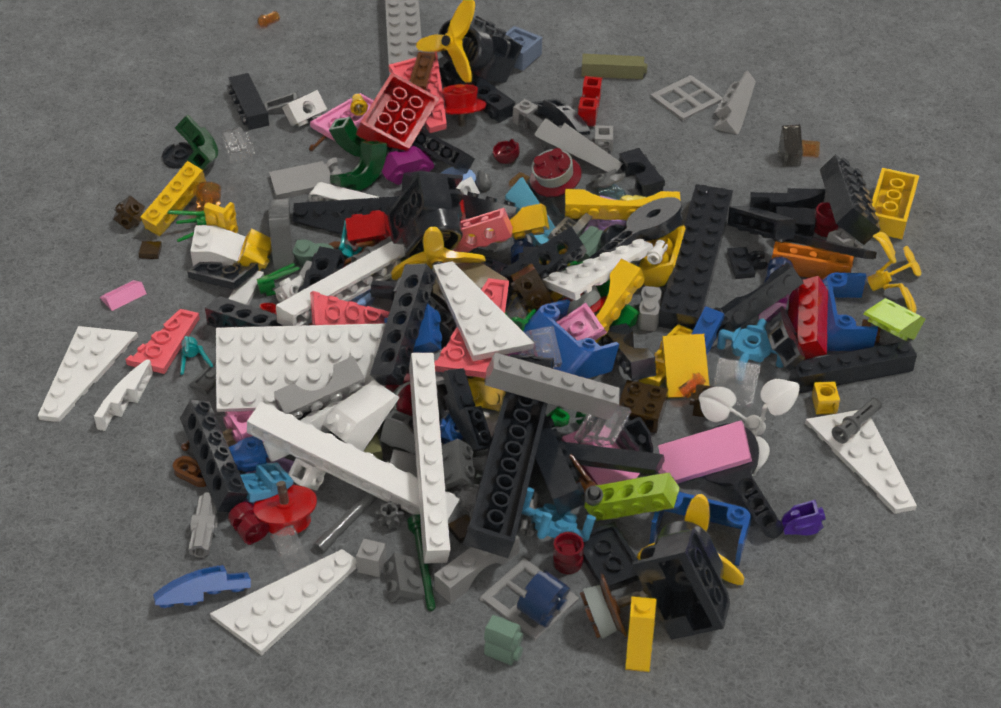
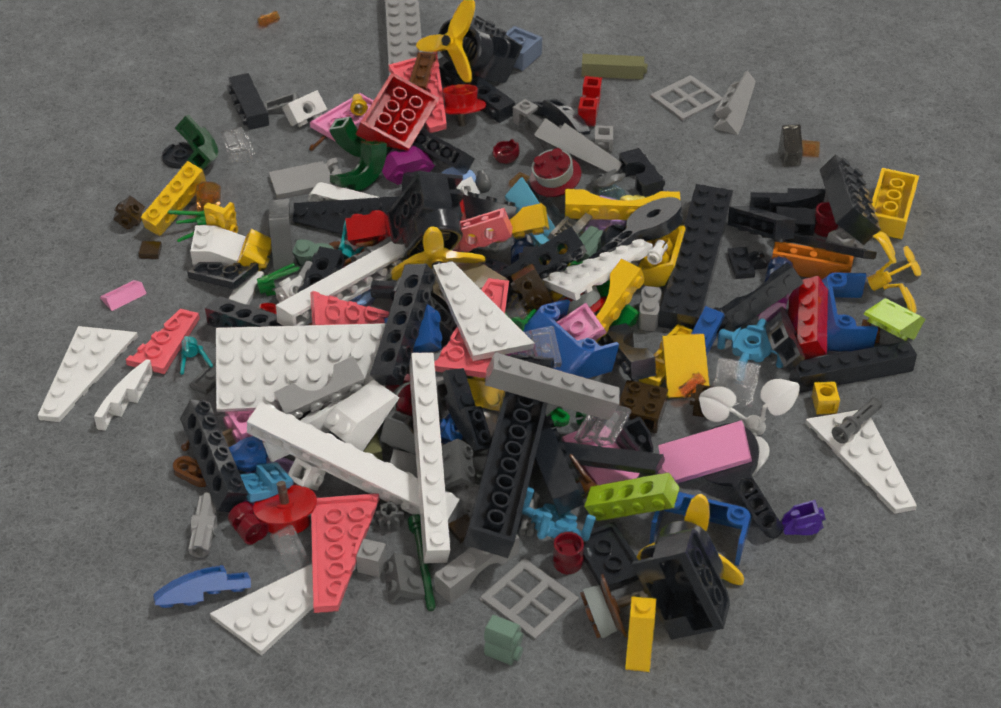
(337, 534): none -> coral wing
(543, 598): dark blue brick -> none
(593, 495): dark grey cylinder -> none

